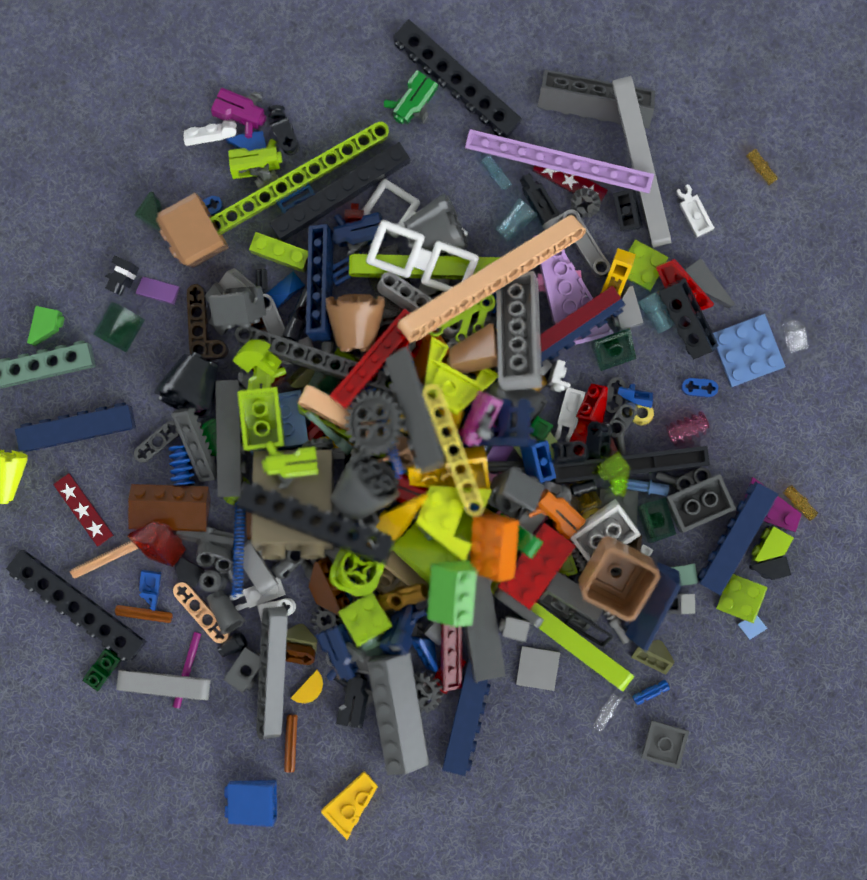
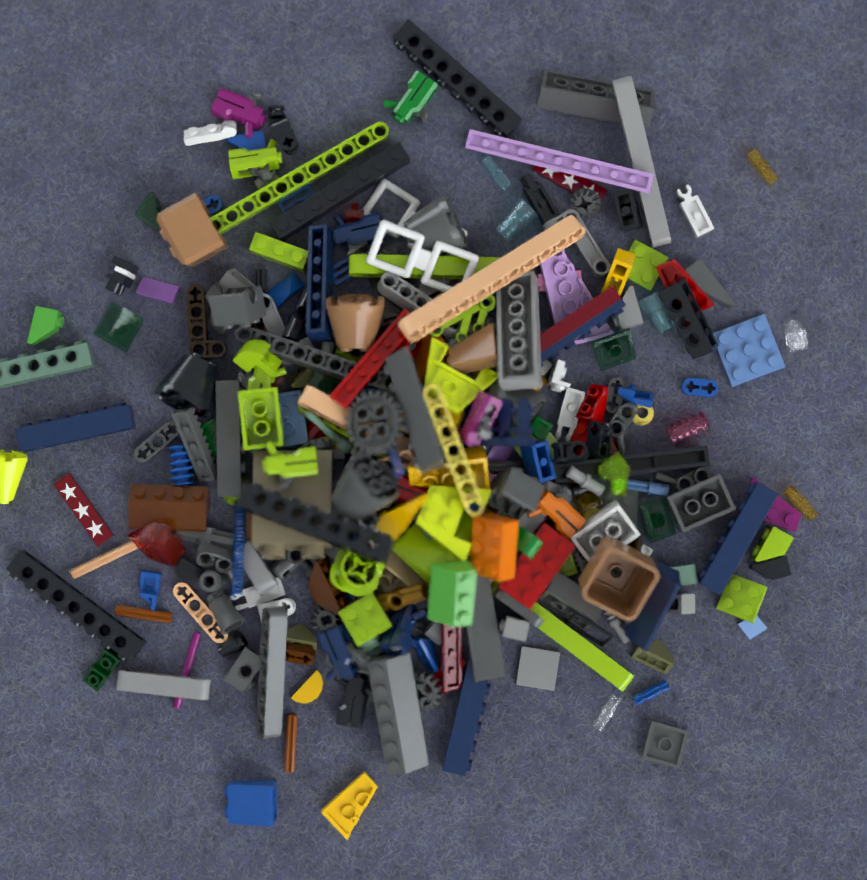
(585, 481): none -> light grey pin

